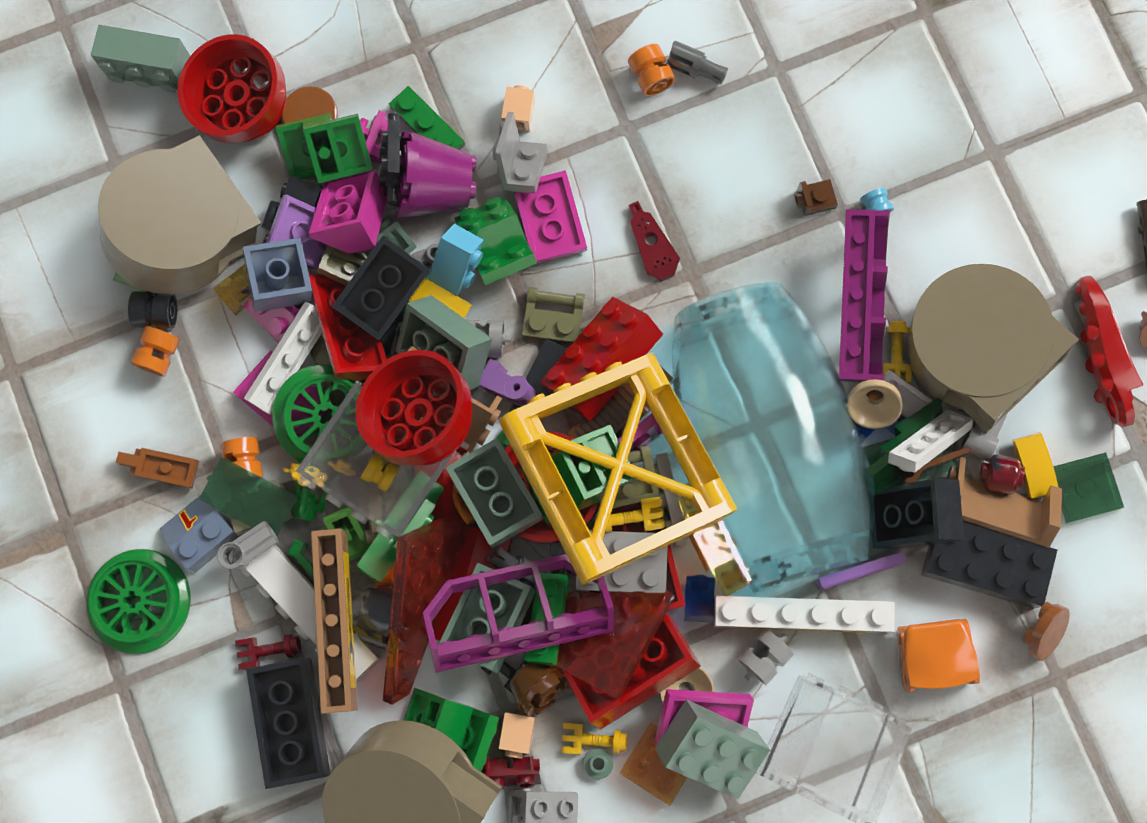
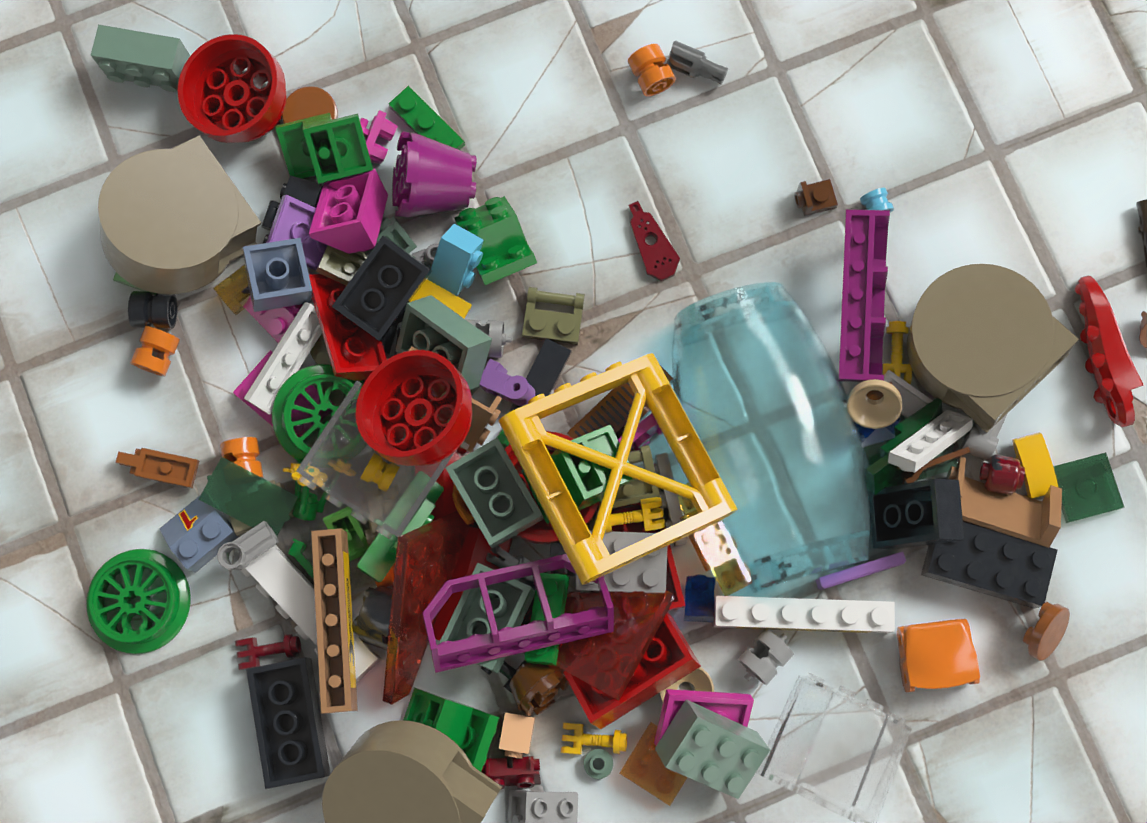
(390, 159): black plate -> none
(518, 162): light grey bracket -> none
(521, 102): light nougat brick -> none
(551, 219): dark pink plate -> none
(613, 336): red brick -> none

